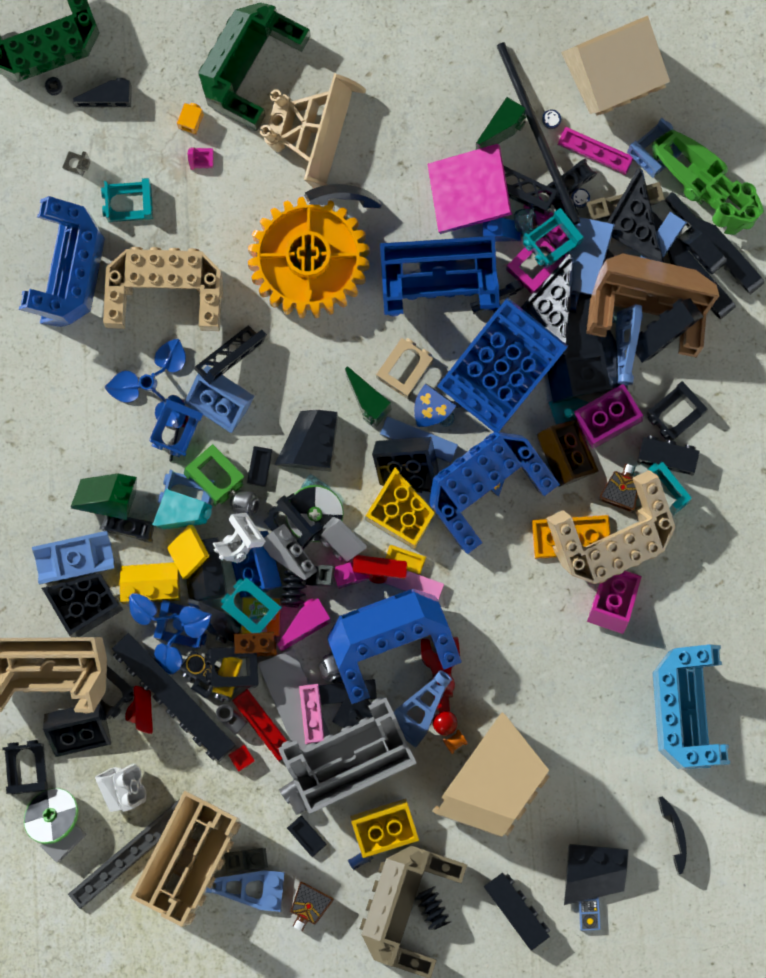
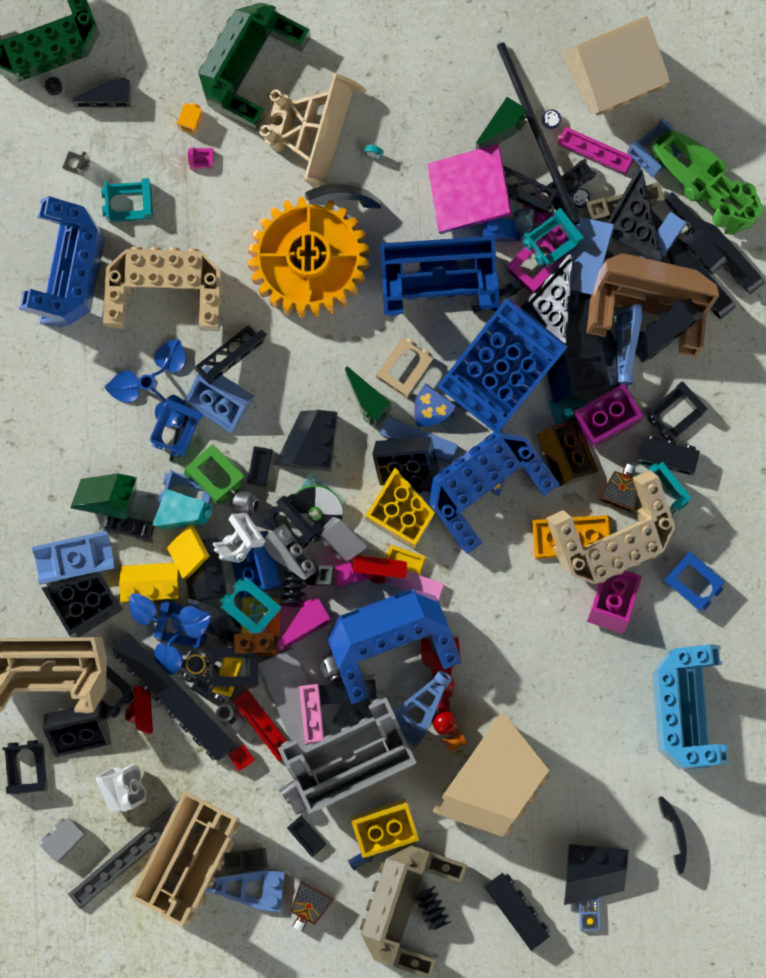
(63, 820): piece -> none
(373, 152): none -> teal tile
(696, 601): none -> blue panel

